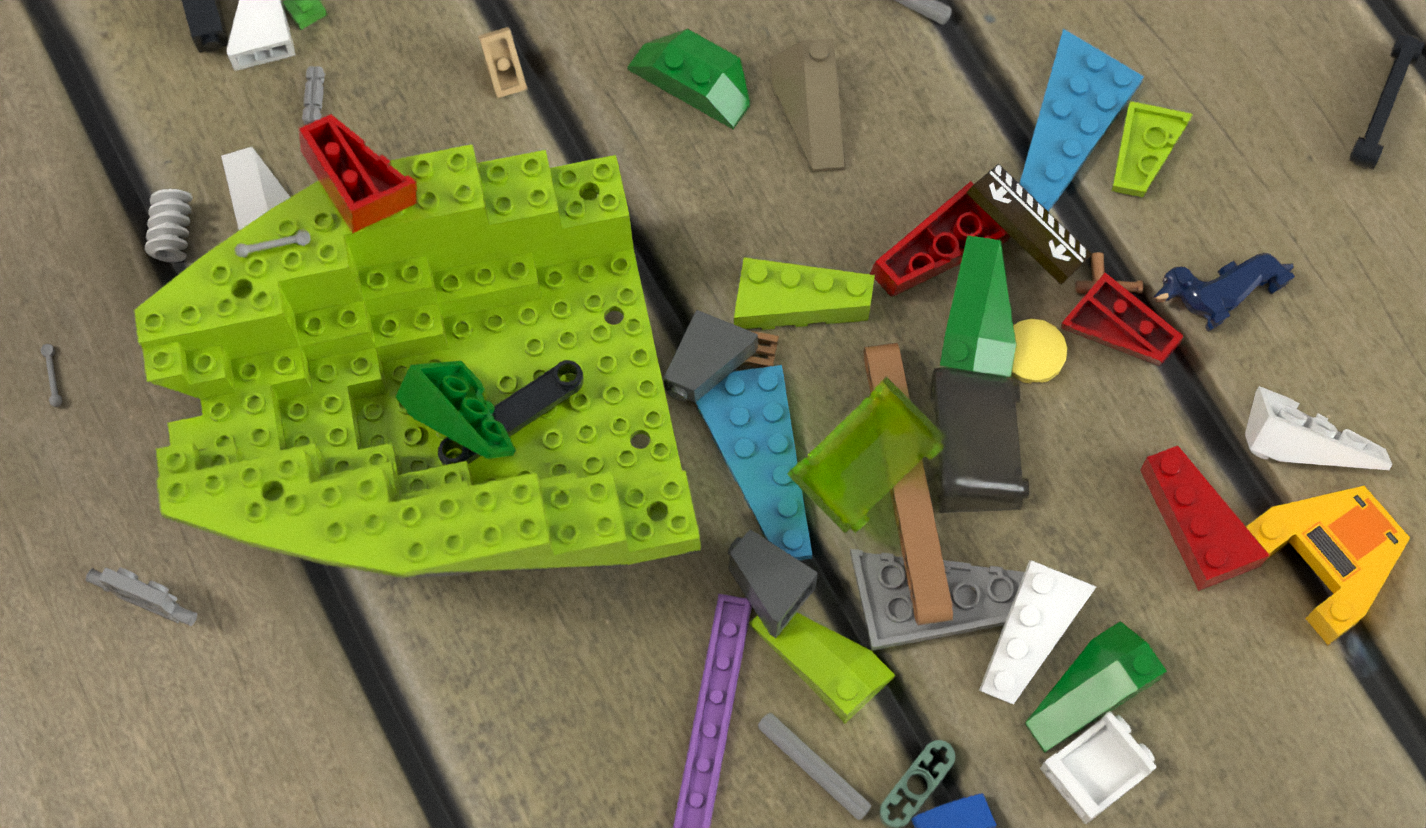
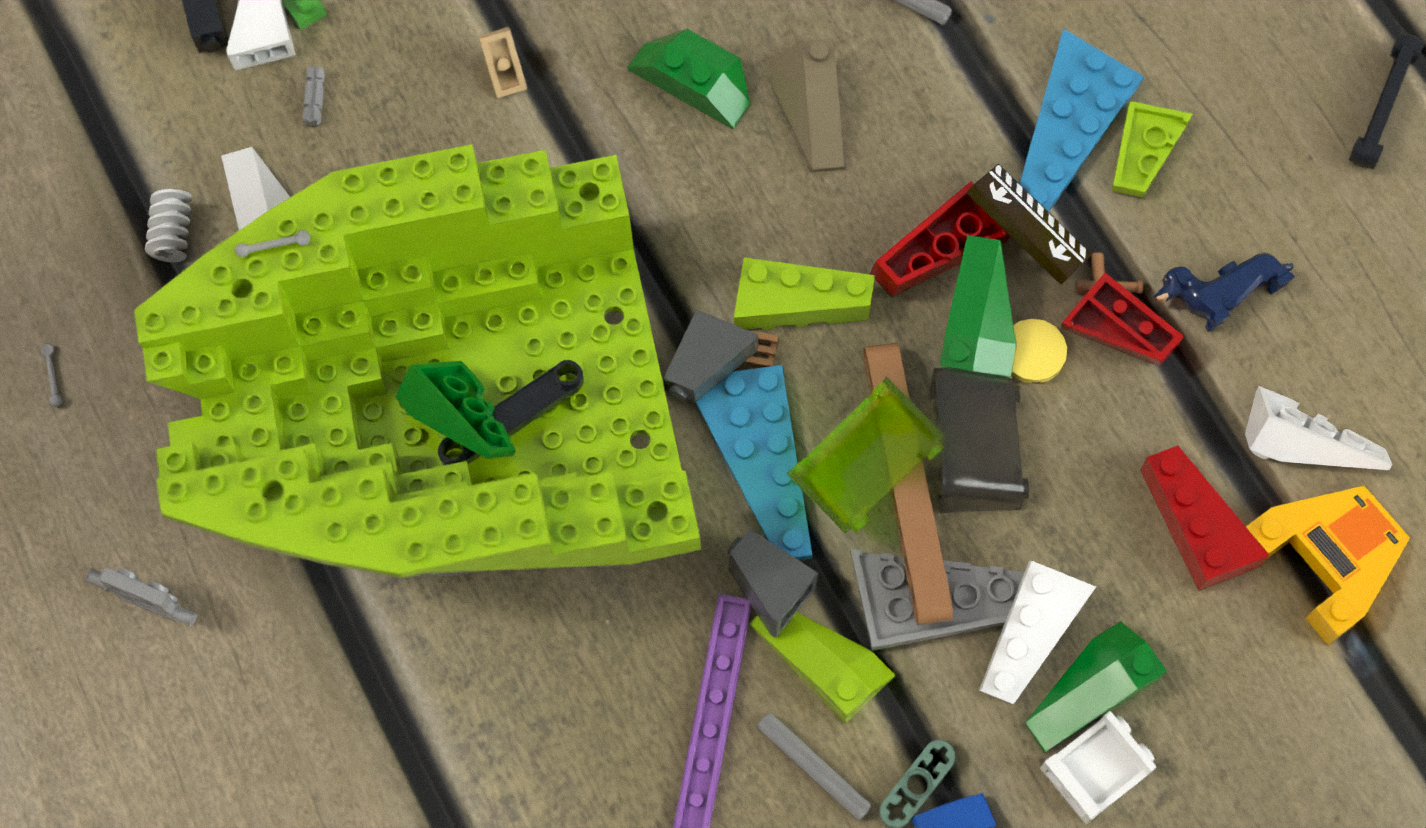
(353, 175): red wedge -> none

